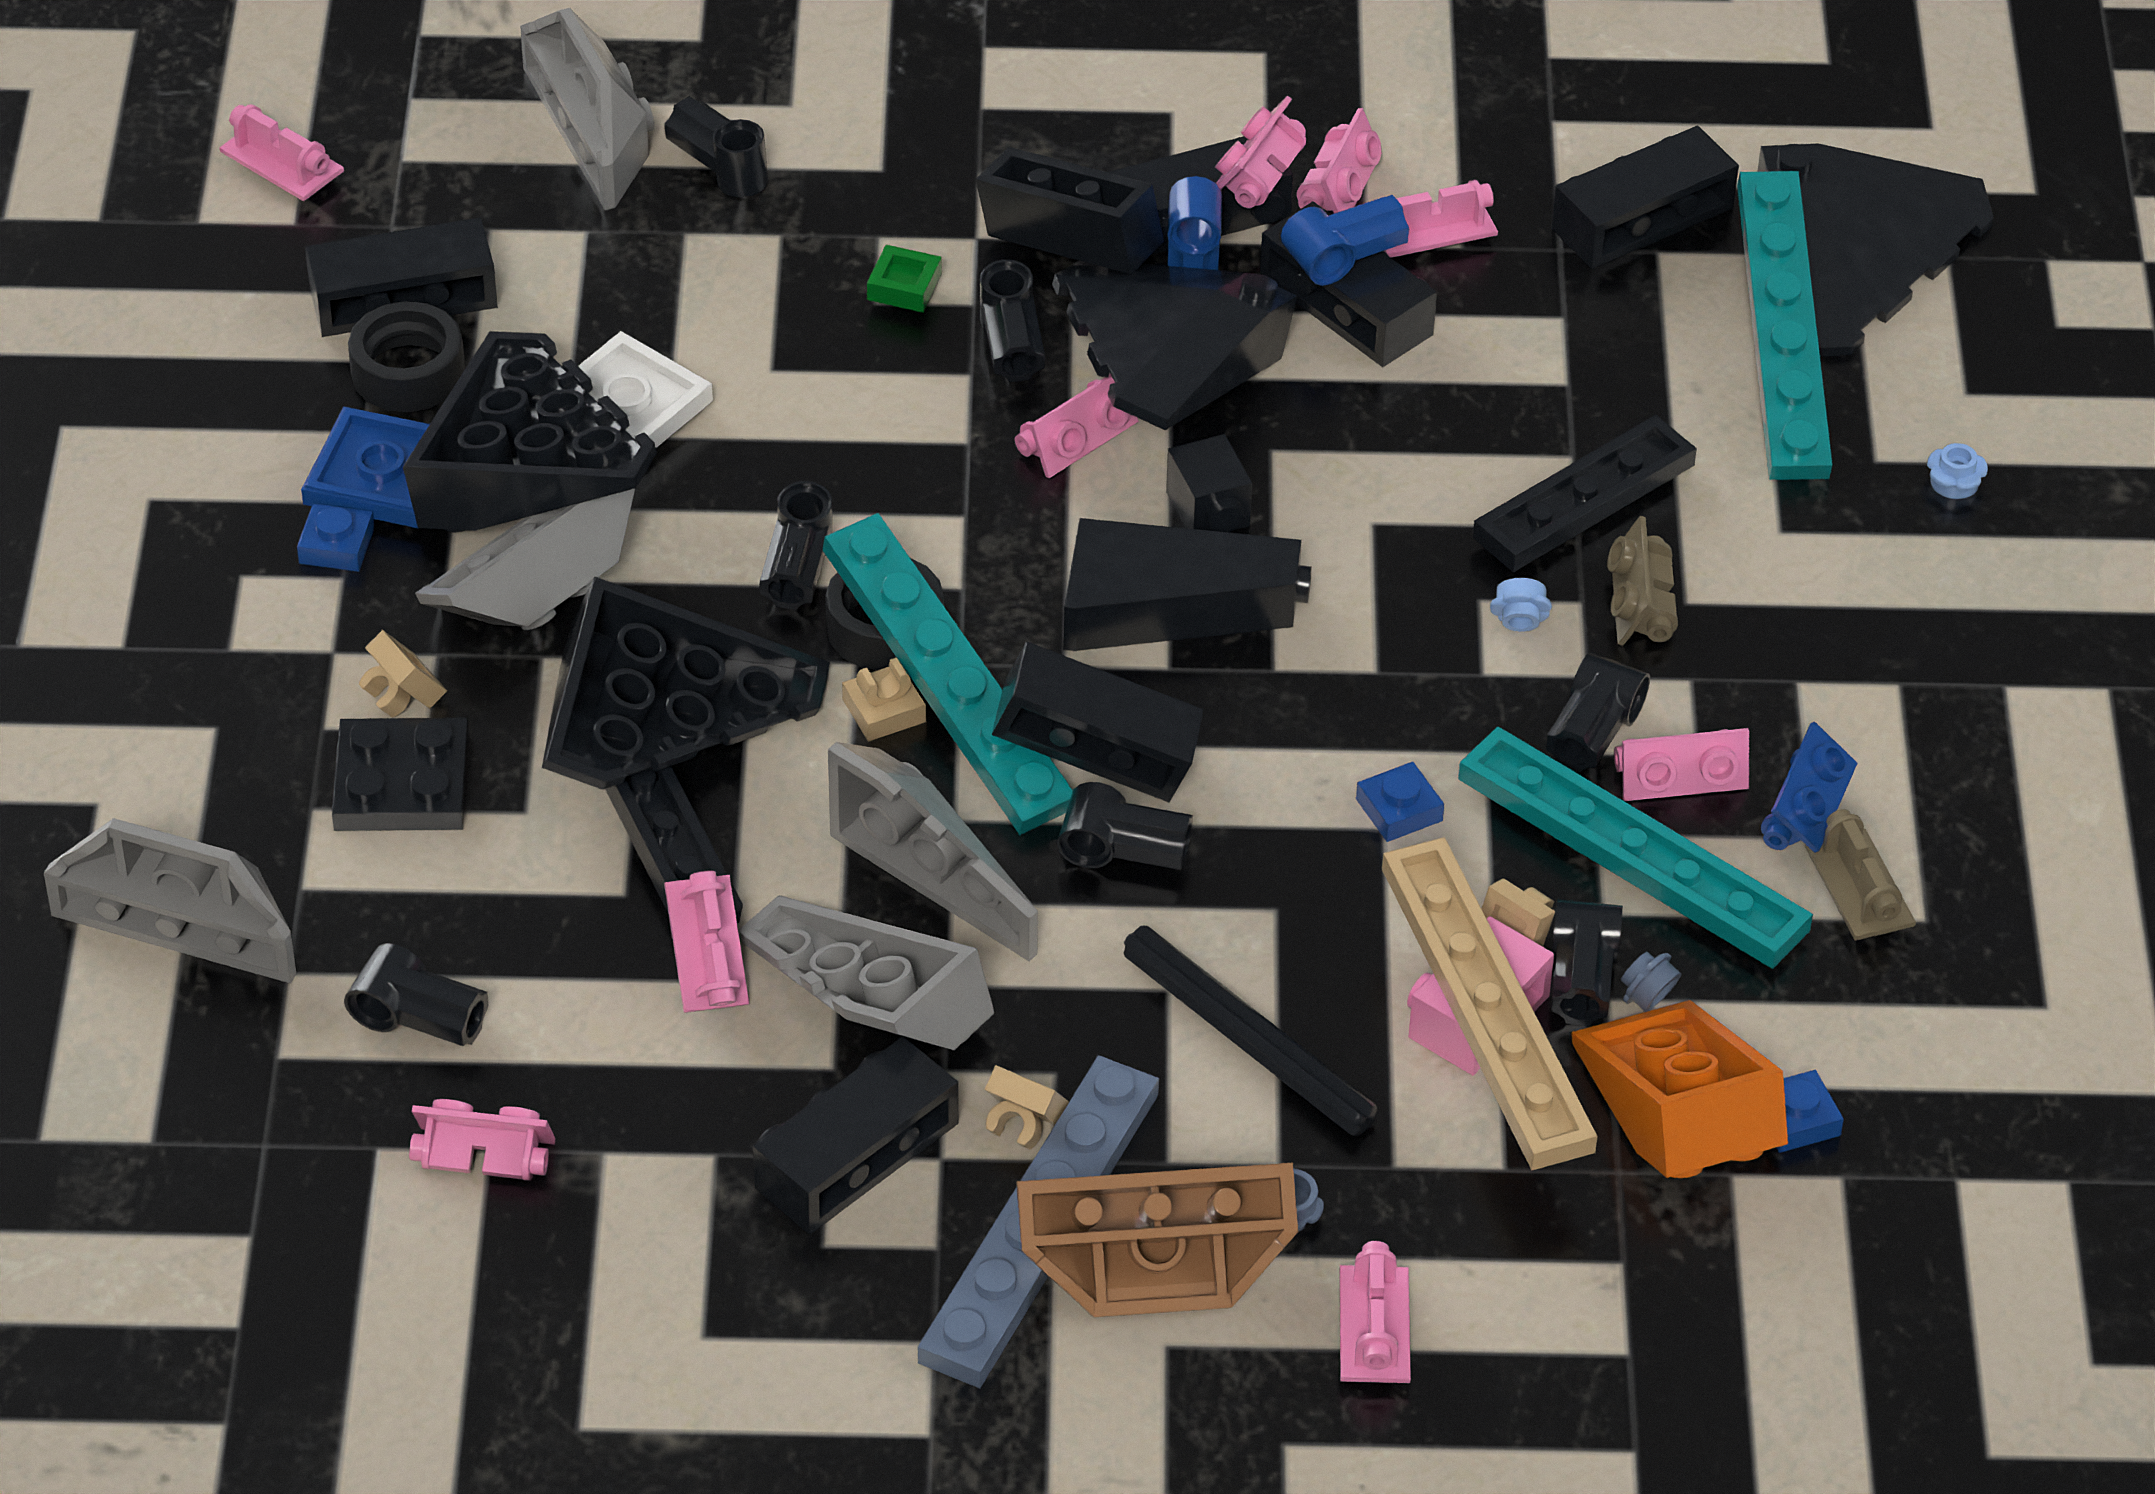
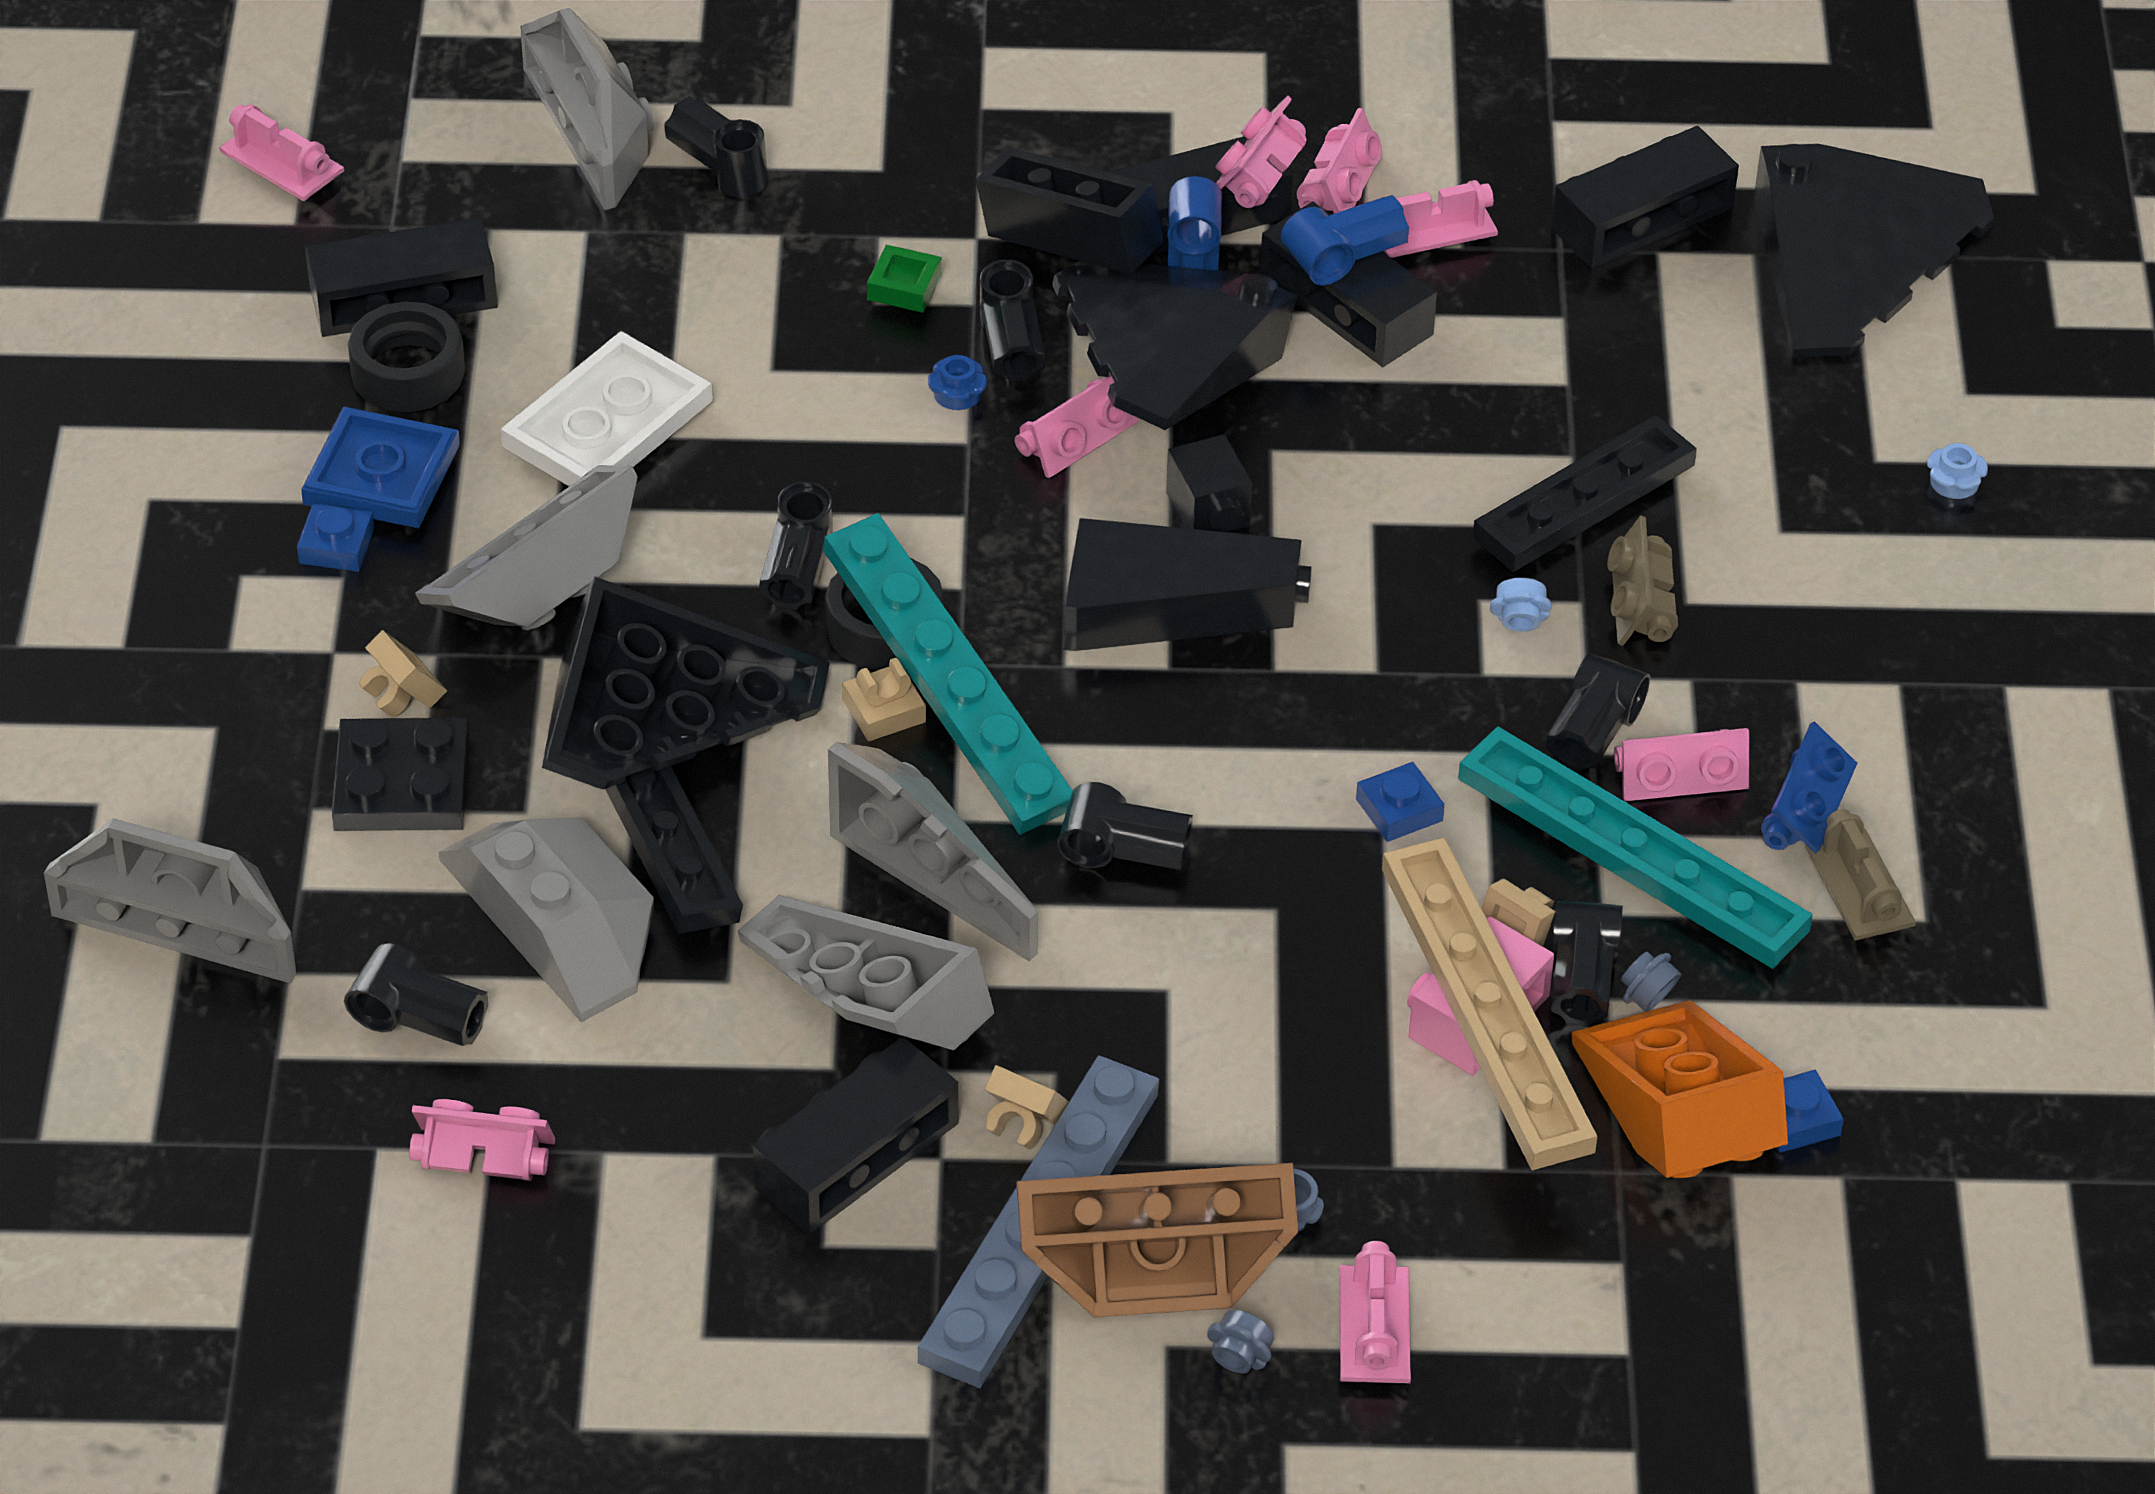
(520, 440): black slope -> none
(561, 905): none -> light grey wedge
(706, 942): bright pink hinge -> none
(957, 382): none -> blue plate
(1098, 722): black brick -> none
(1241, 1341): none -> sand blue plate
(1250, 1031): black axle -> none
(1784, 326): teal plate -> none

